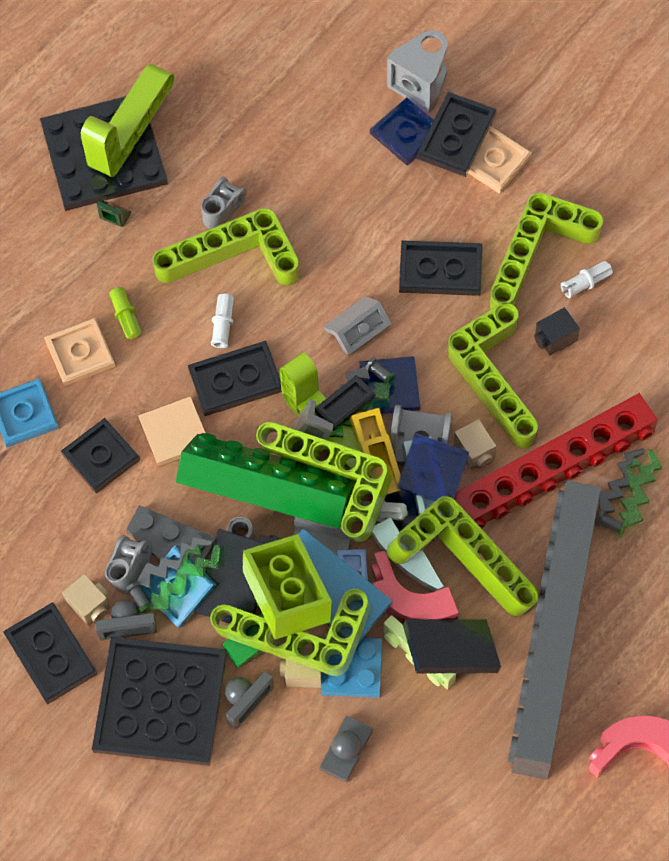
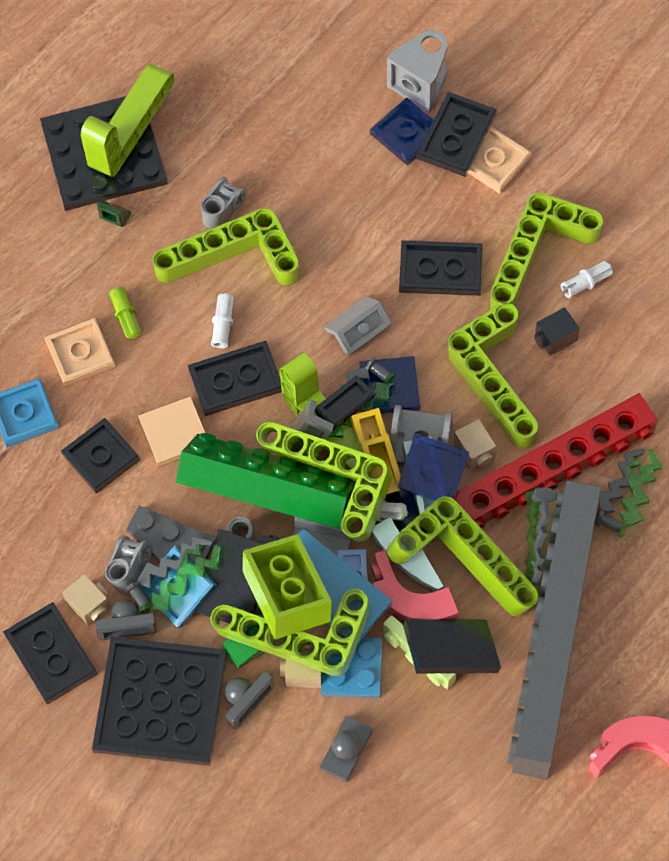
(535, 558): none -> piece

